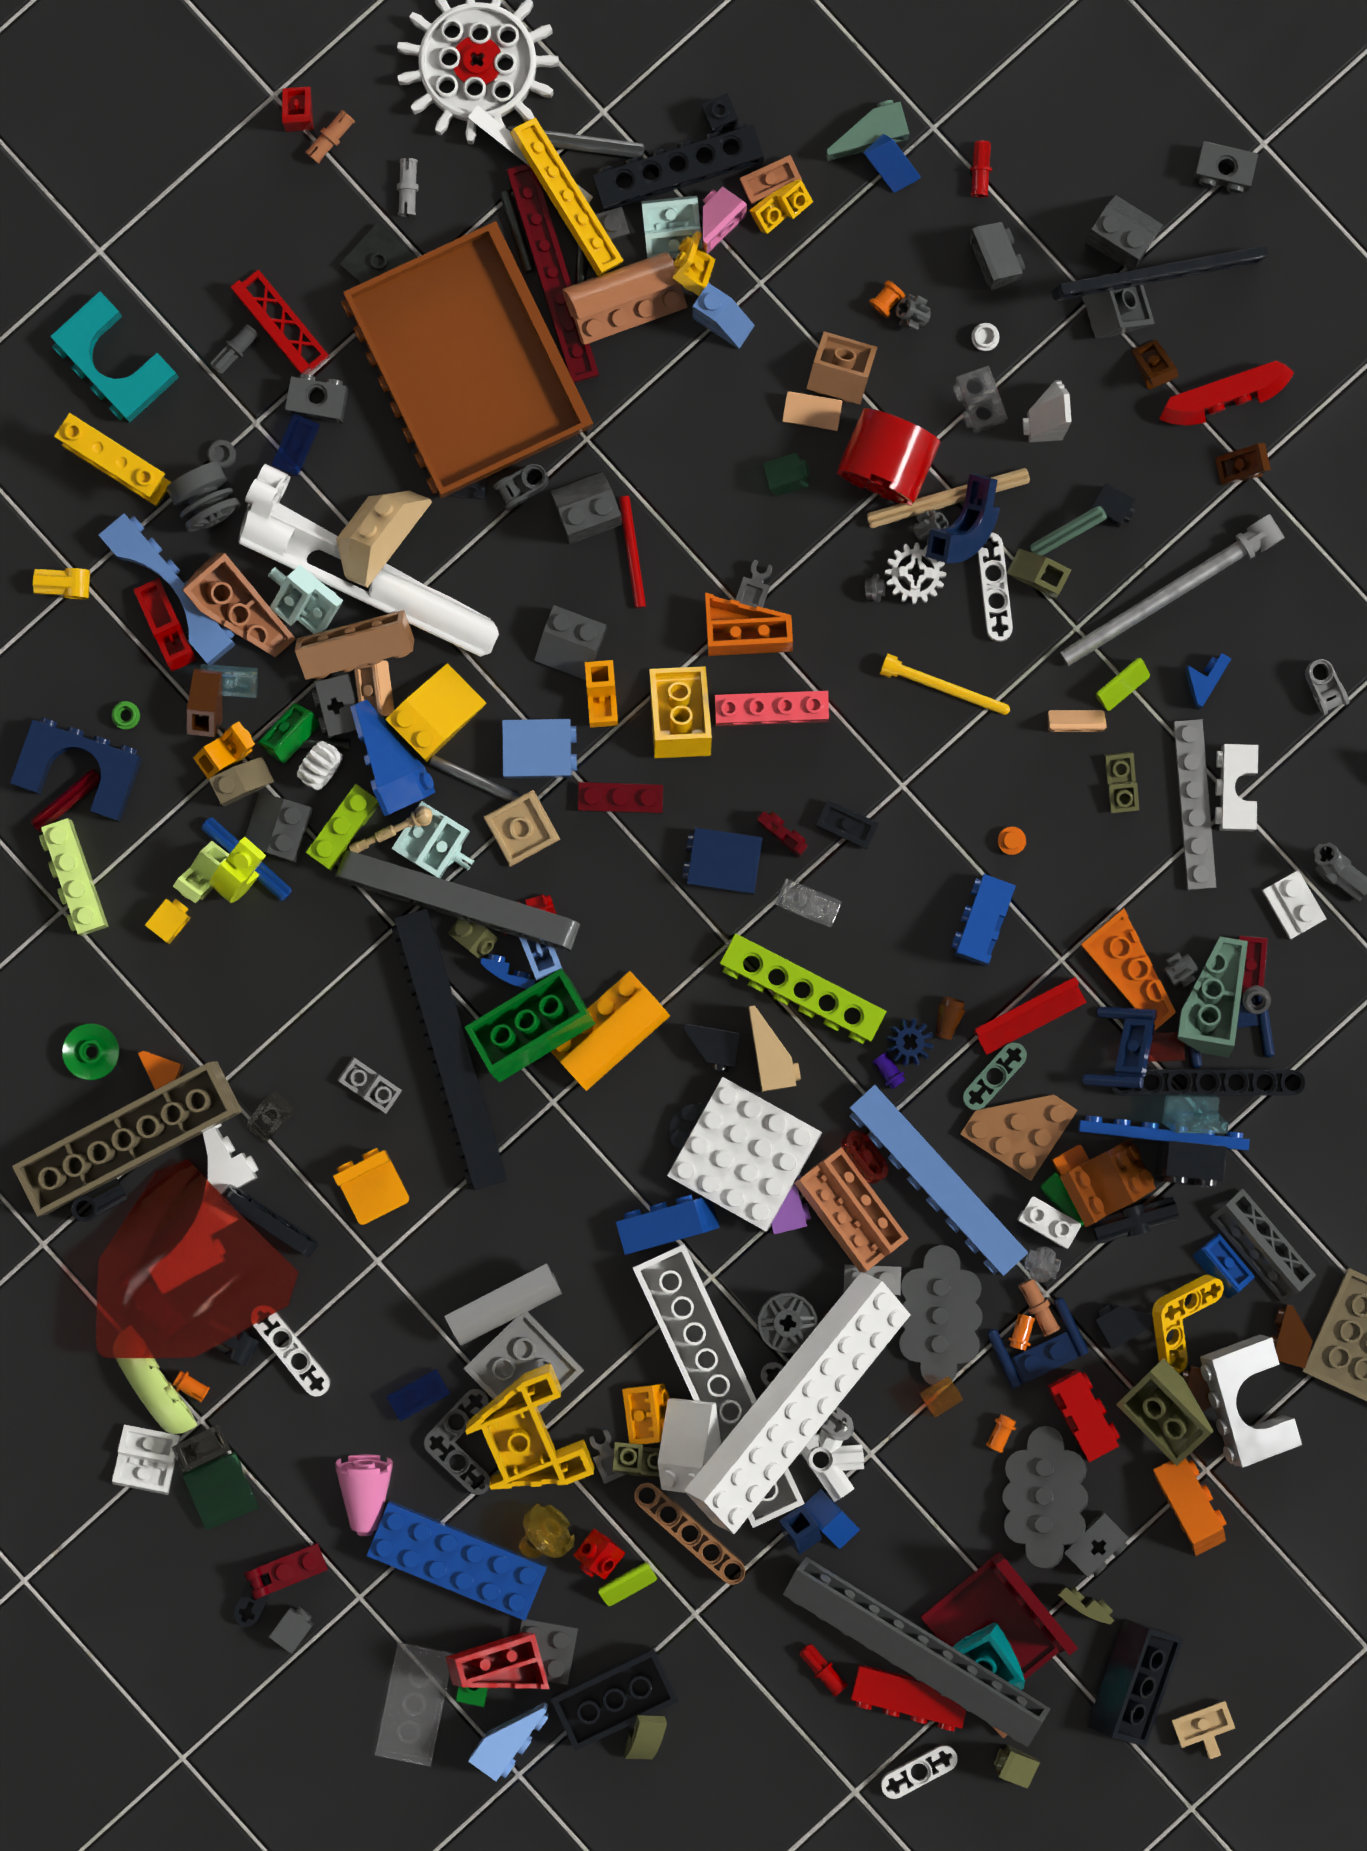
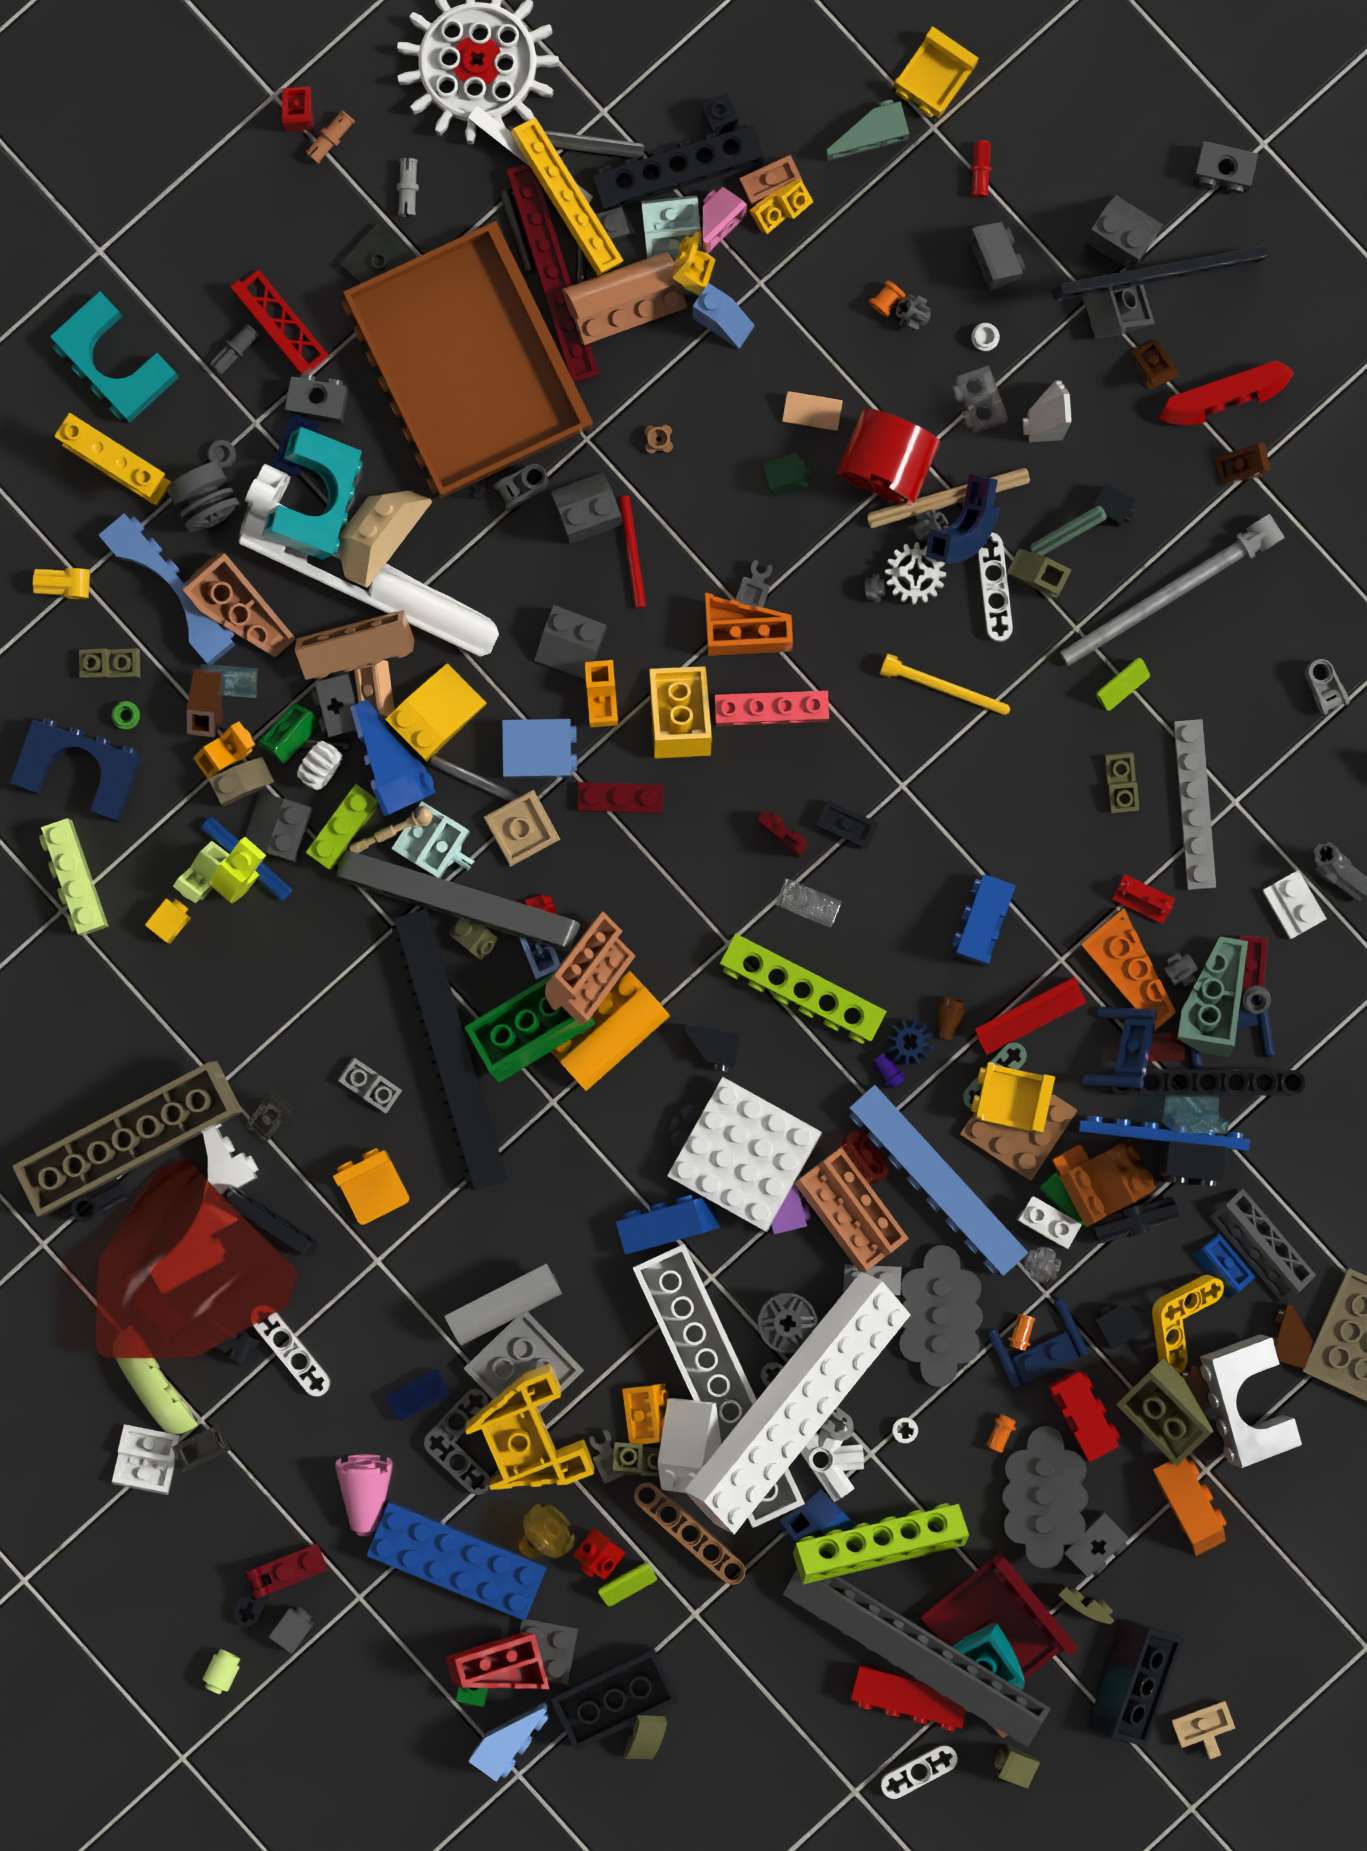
(66, 800): dark red axle -> none
(76, 1047): green dish -> none
(109, 663): none -> olive slope
(159, 1069): orange slope -> none
(165, 624): red slope -> none
(190, 1386): orange pin -> none
(220, 1491): clear green slope -> none
(221, 1671): none -> yellowish green brick
(304, 599): light aqua plate -> none
(337, 467): none -> teal arch
(413, 1704): clear tile -> none
(499, 968): blue slope -> none
(589, 970): none -> nougat brick
(654, 432): none -> medium nougat plate
(722, 861): dark blue brick -> none
(773, 1060): tan slope -> none
(814, 1567): none -> lime brick
(823, 1669): red axle -> none
(841, 368): medium nougat slope -> none
(891, 163): blue slope -> none
(911, 1424): none -> white bush
(935, 73): none -> yellow panel
(941, 1396): clear orange panel -> none
(1011, 840): orange plate -> none
(1013, 1098): none -> yellow panel
(1039, 1307): nougat pin -> none
(1076, 721): light nougat slope -> none
(1143, 899): none -> red hinge
(1202, 685): blue slope -> none
(1235, 812): white arch -> none

